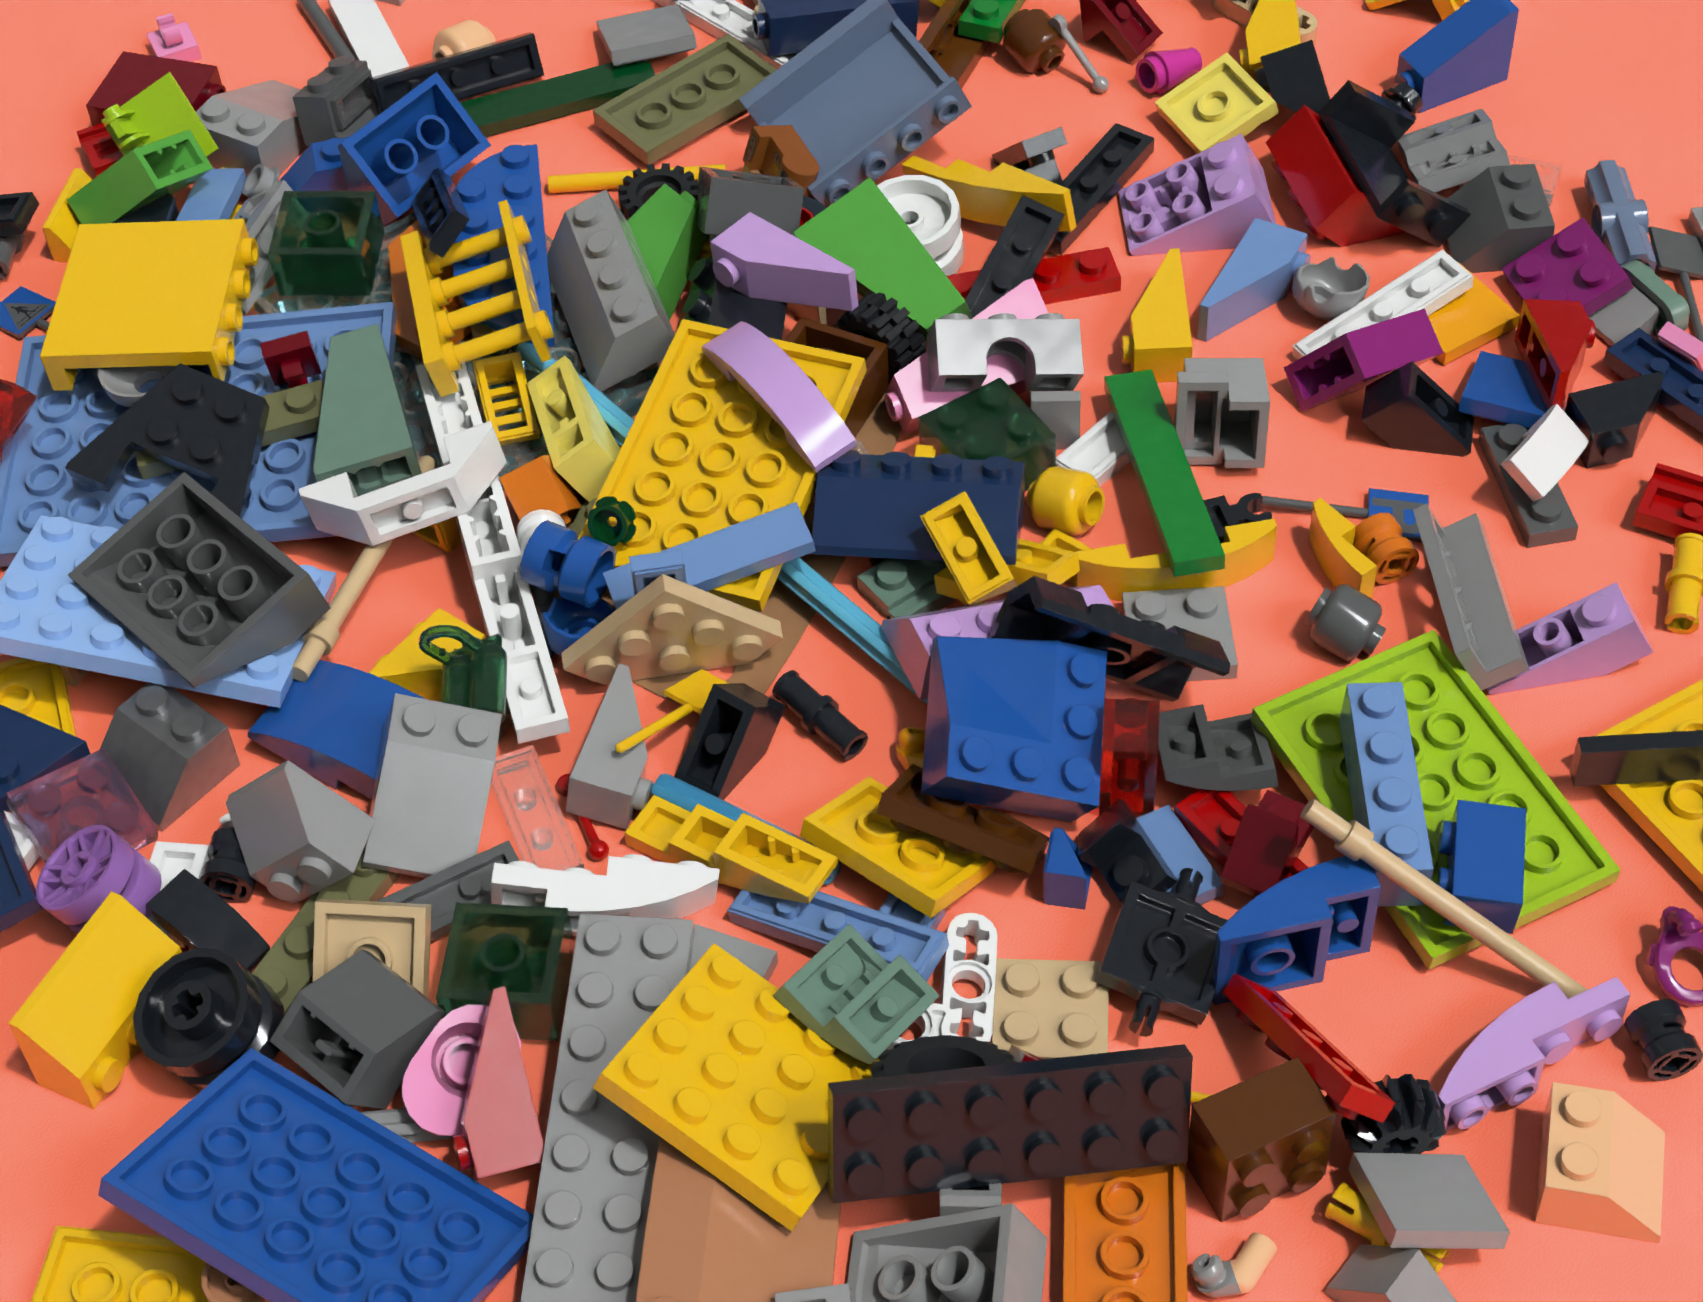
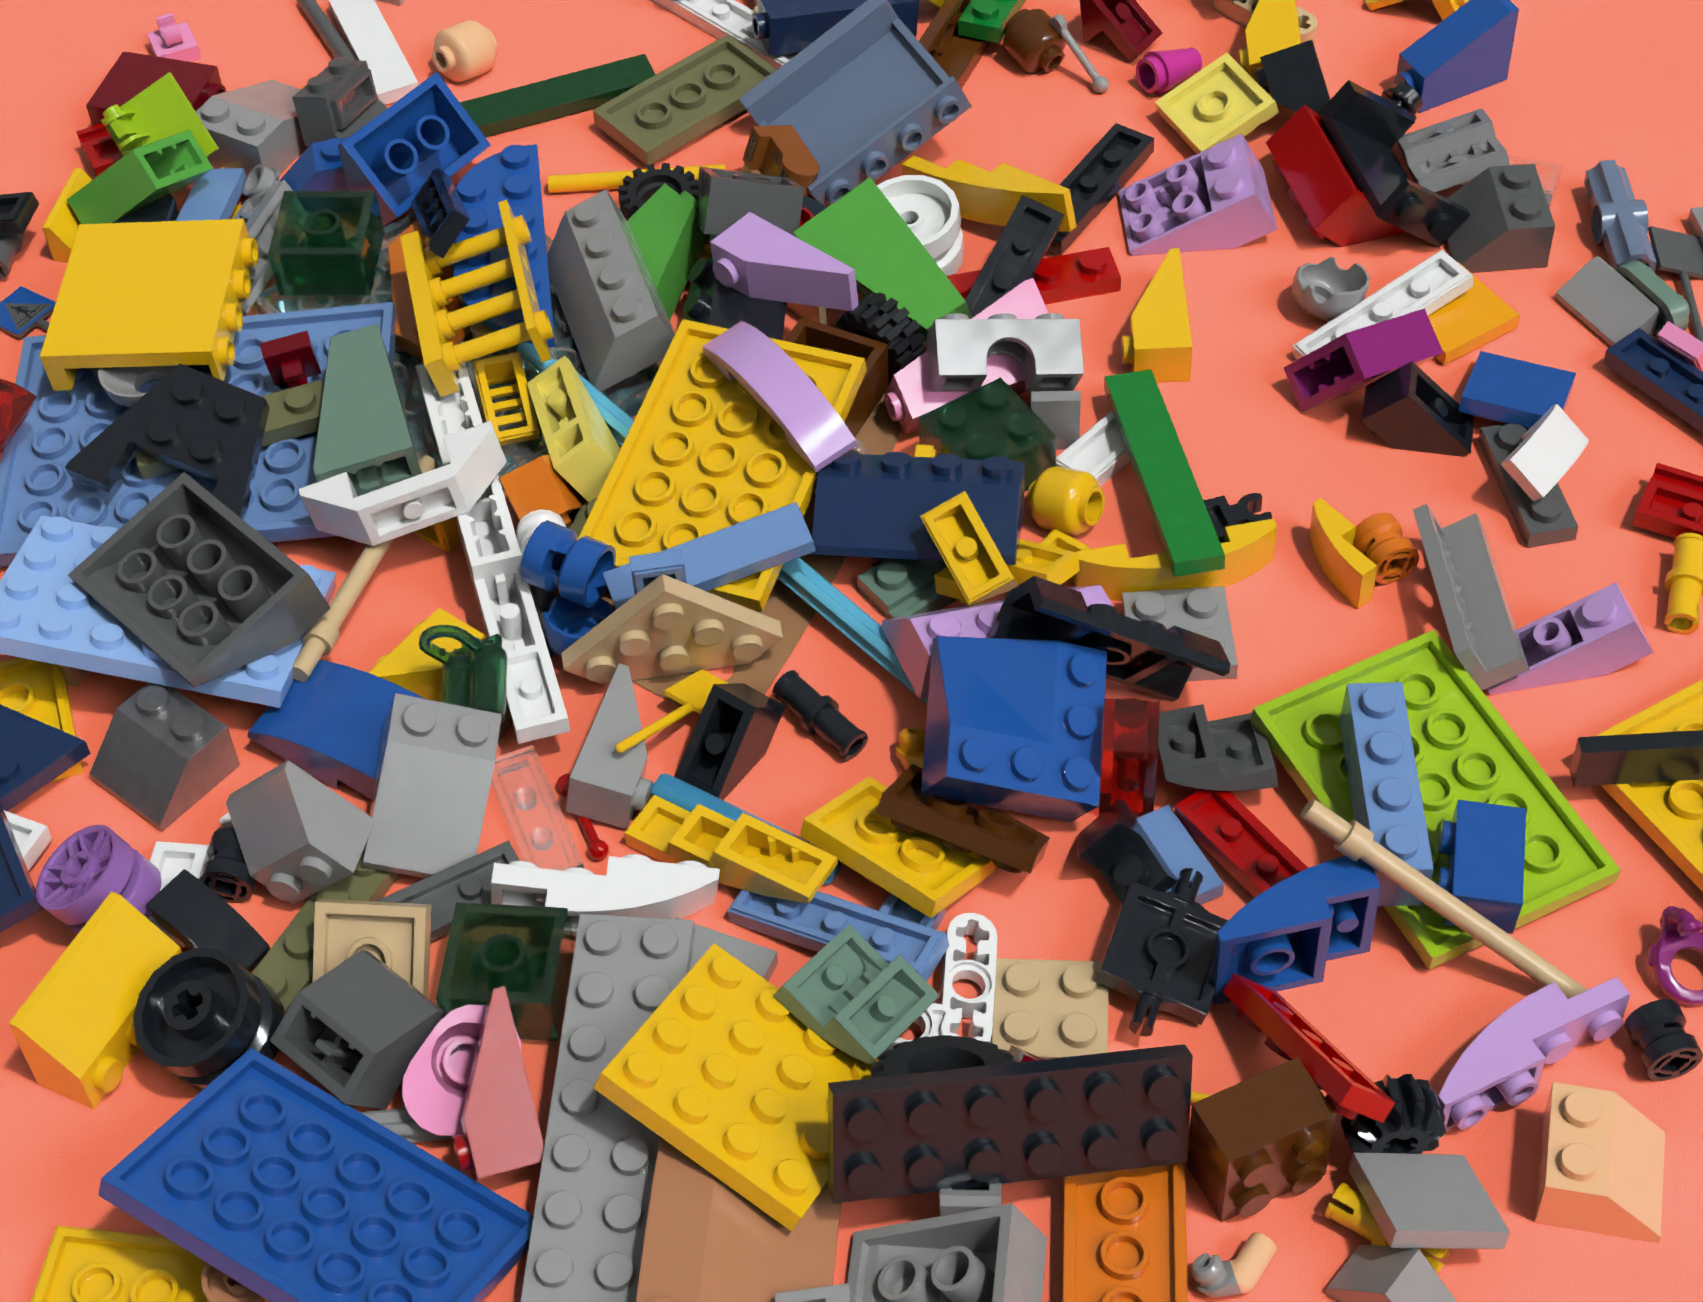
(79, 797): clear purple plate -> none
(465, 72): black tile -> none
(602, 529): dark green plate -> none
(646, 35): light grey tile -> none
(1035, 155): slope -> none
(1064, 874): blue slope -> none
(1223, 411): light grey plate -> none
(1253, 277): medium blue slope -> none
(1266, 844): dark red slope -> none
(1345, 622): dark grey head -> none
(1379, 501): dark grey piece -> none
(1554, 345): red slope -> none
(1569, 268): magenta plate -> none
(1614, 417): black slope -> none

